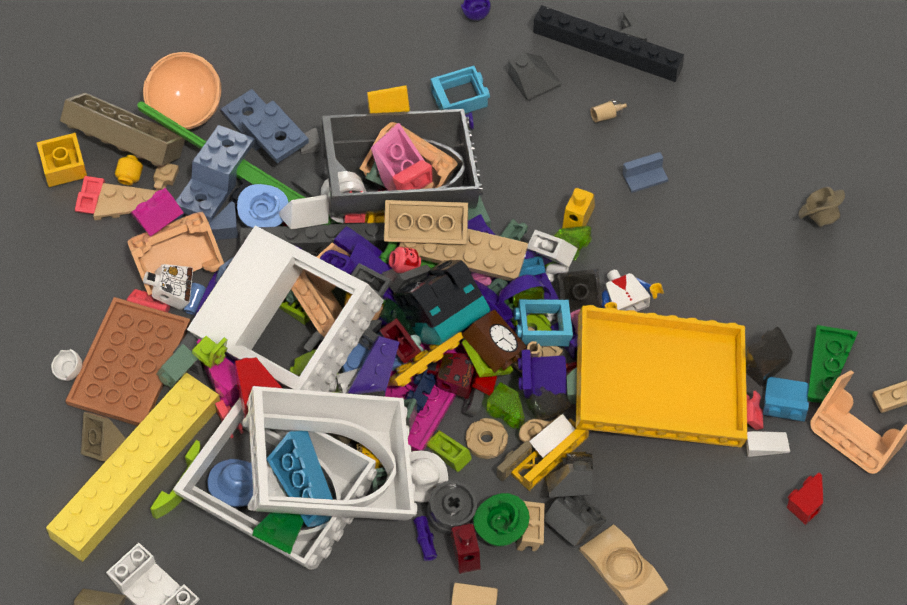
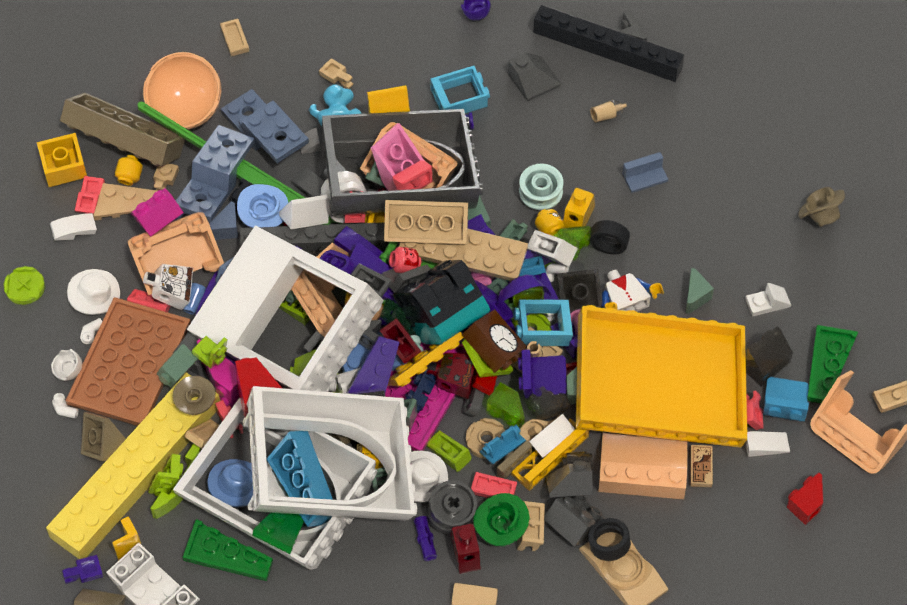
(24, 285): none -> lime tile
(62, 408): none -> white arm
(69, 226): none -> white slope
(86, 569): none -> dark purple plate
(88, 331): none -> white arm
(92, 291): none -> white hat
(127, 542): none -> yellow panel
(168, 478): none -> lime bracket
(194, 387): none -> dark tan dish
(202, 433): none -> tan tile
(220, 552): none -> green wing
(234, 37): none -> tan tile
(336, 72): none -> tan plate
(337, 99): none -> medium azure animal
(488, 485): none -> coral plate
(502, 445): none -> dark azure hinge
(537, 197): none -> light aqua wheel
(549, 222): none -> yellow head
(611, 229): none -> black tyre
(613, 552): none -> black tyre
(643, 466): none -> light nougat slope
(698, 292): none -> sand green slope
(701, 466): none -> tile
(767, 301): none -> white slope

